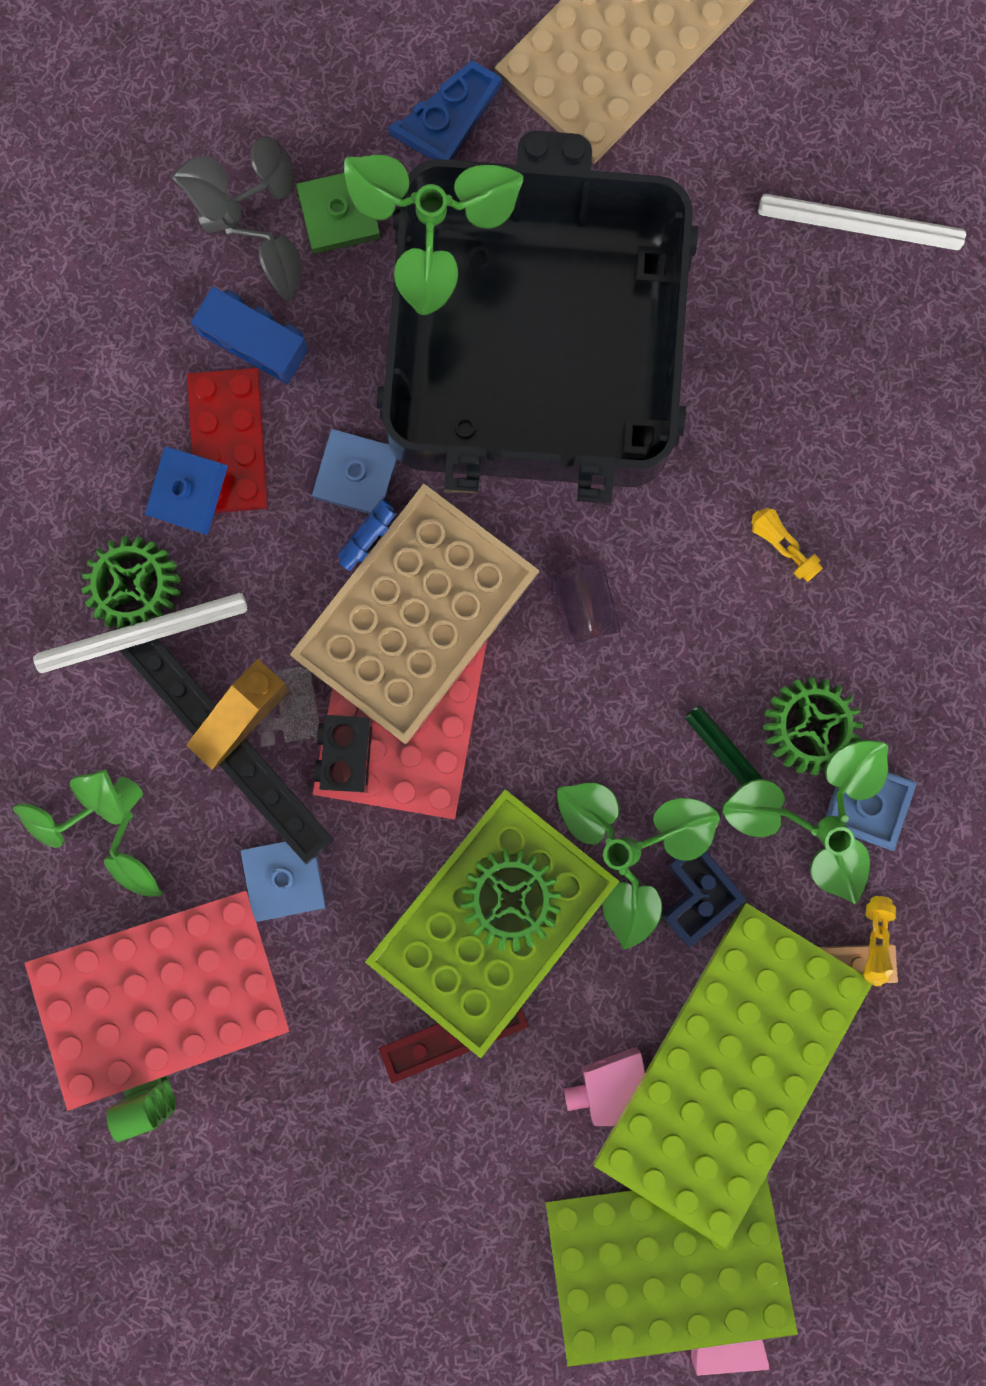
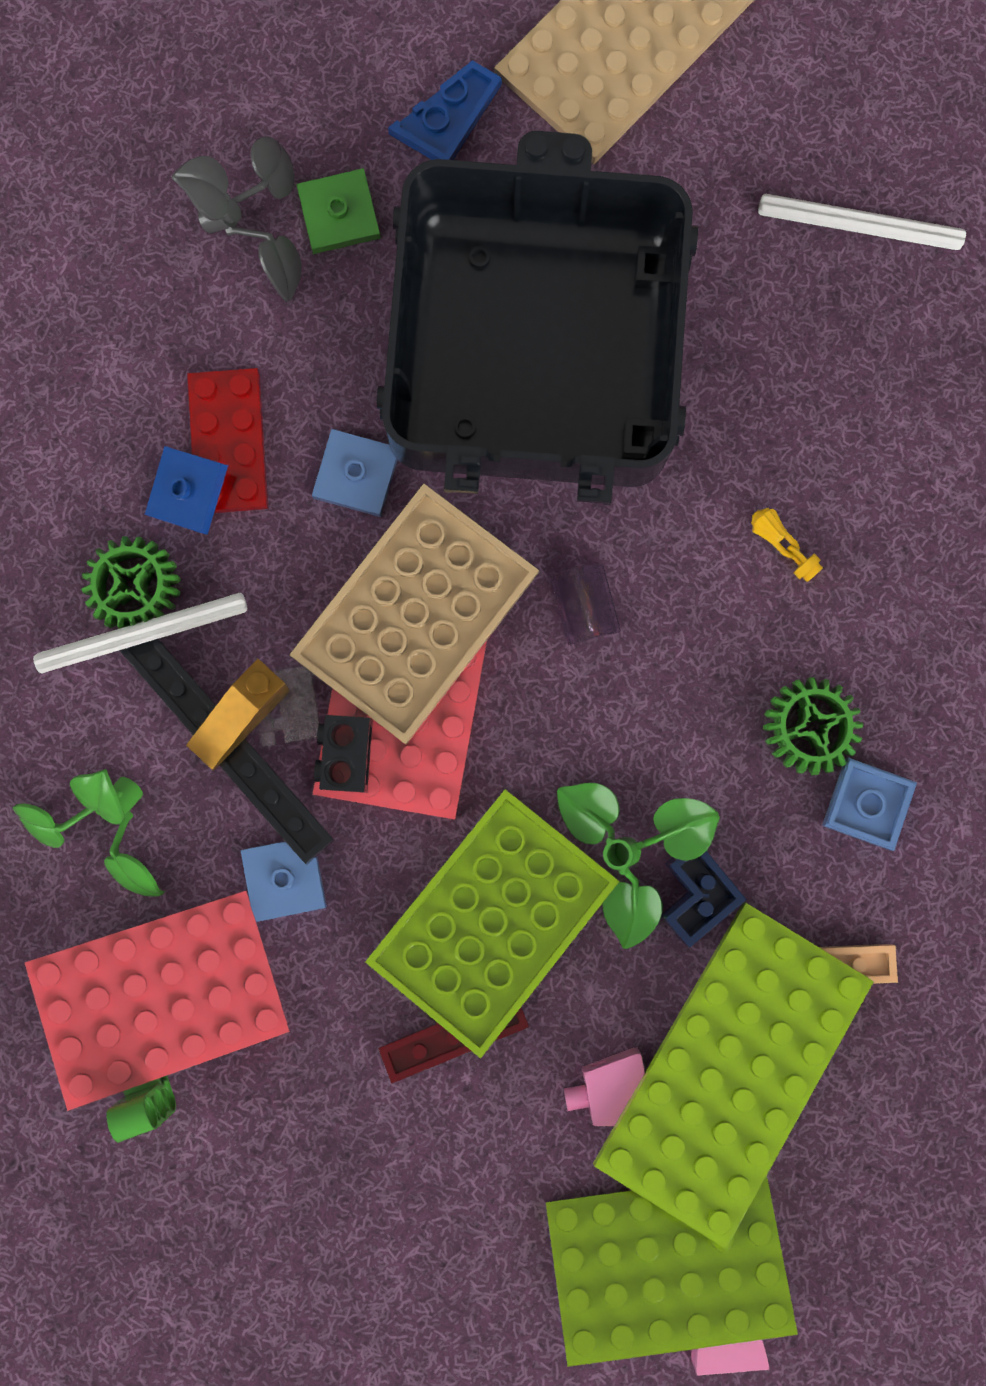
(250, 334): blue brick -> none
(361, 541): blue plate -> none
(422, 276): bright green plant -> none
(535, 877): bright green gear -> none
(721, 745): dark green axle -> none
(844, 862): bright green plant -> none
(878, 966): yellow piece -> none

